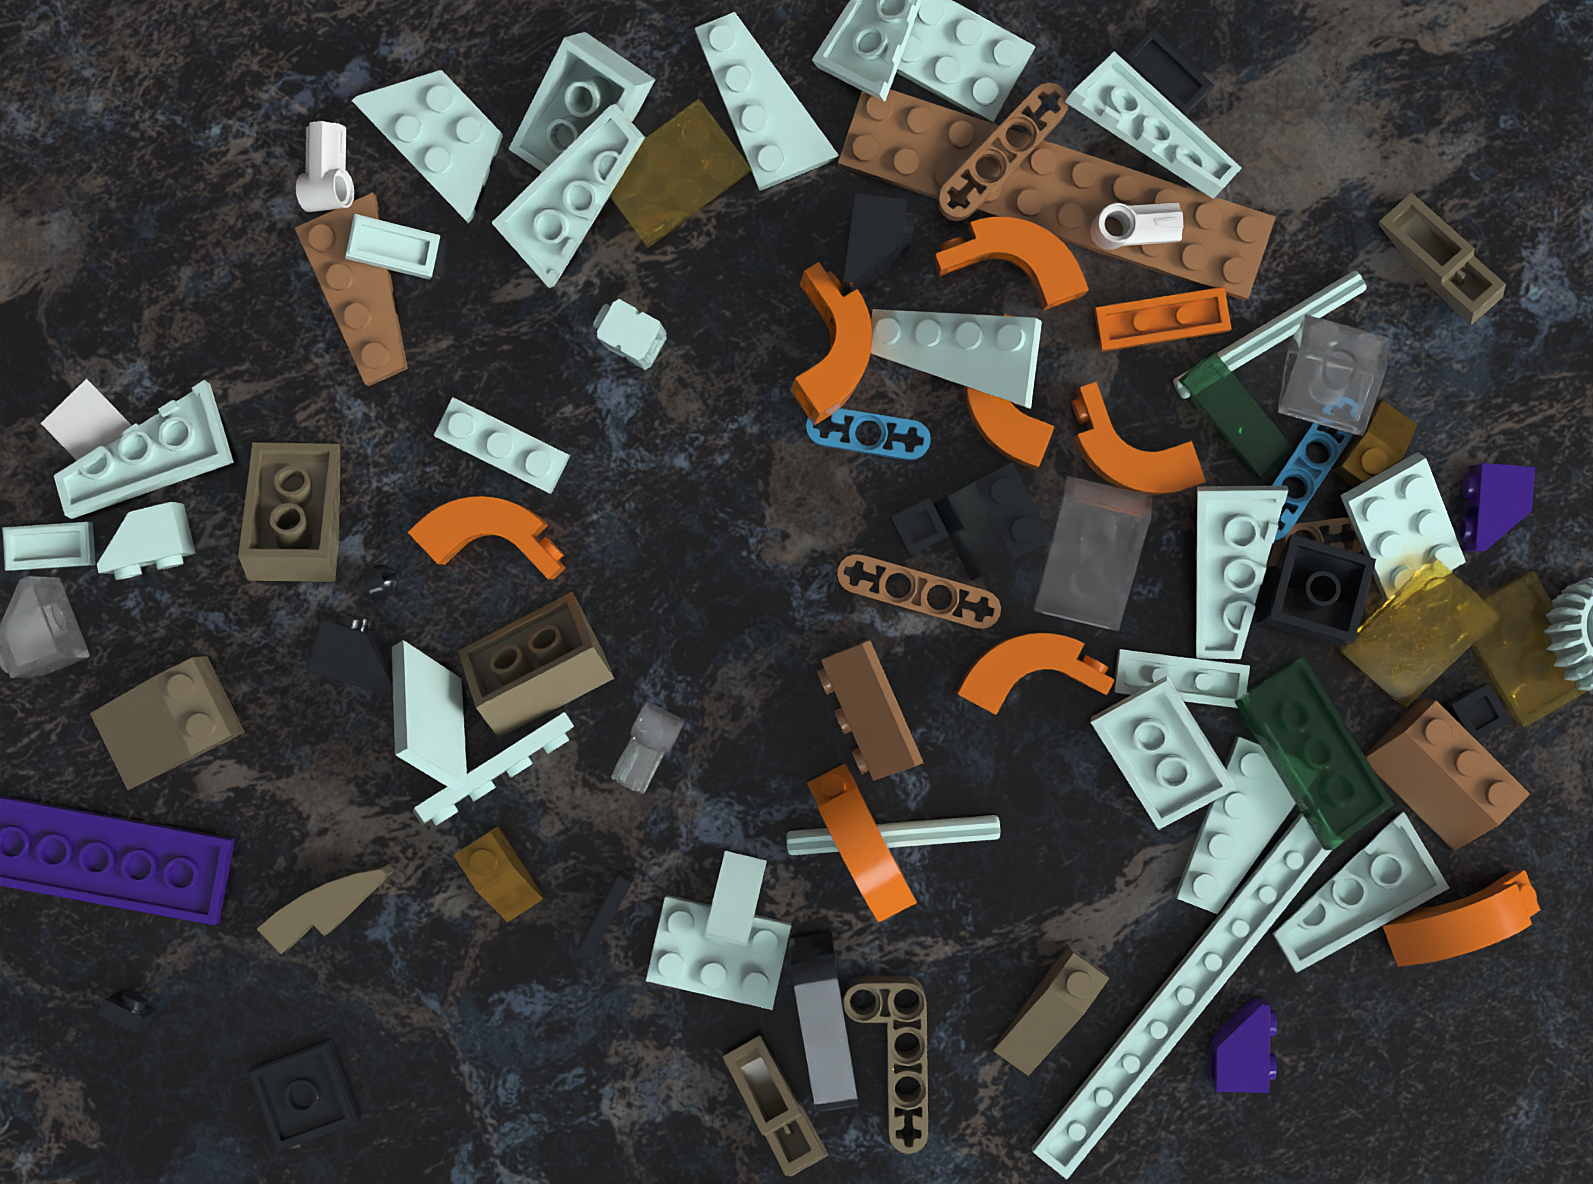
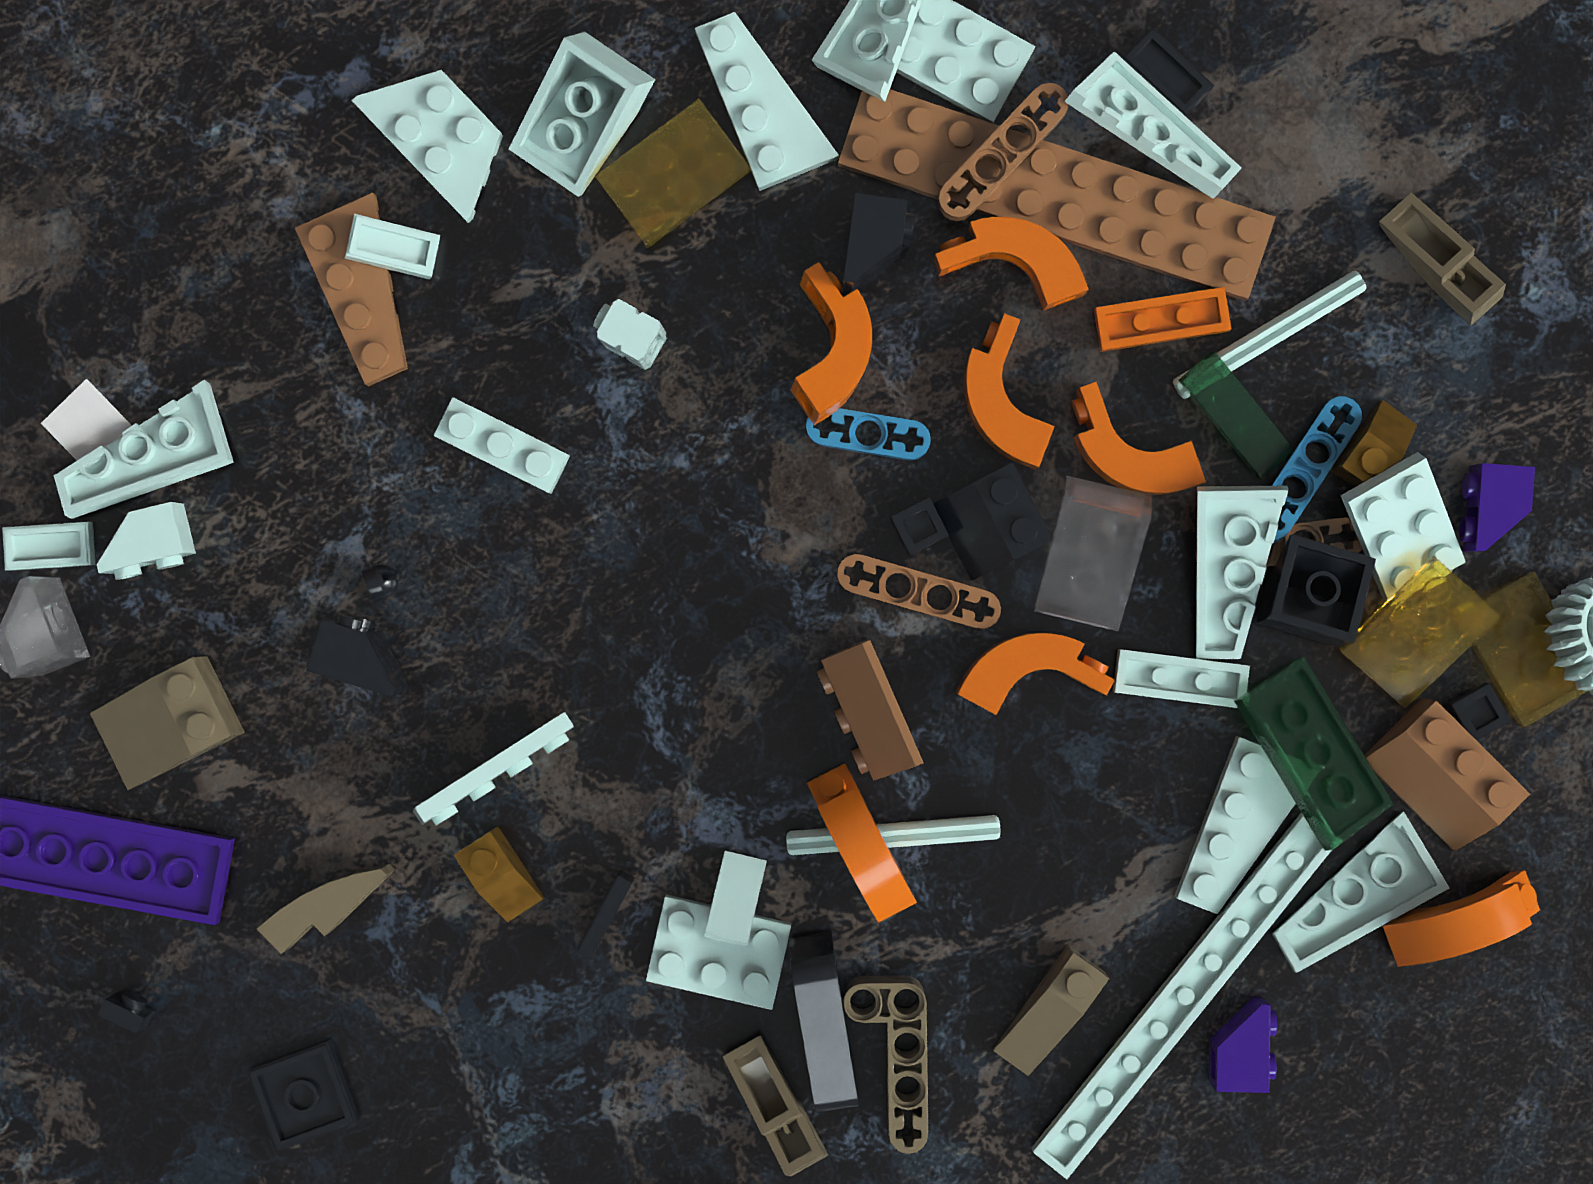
(291, 513): dark tan slope -> none
(326, 181): white piece -> none
(428, 716): light aqua tile -> none
(459, 522): orange arch -> none
(534, 665): dark tan slope -> none
(565, 199): light aqua wing -> none
(650, 740): clear piece -> none
(967, 349): light aqua wing -> none
(1140, 225): white piece -> none
(1162, 752): light aqua plate -> none
(1333, 374): clear slope -> none

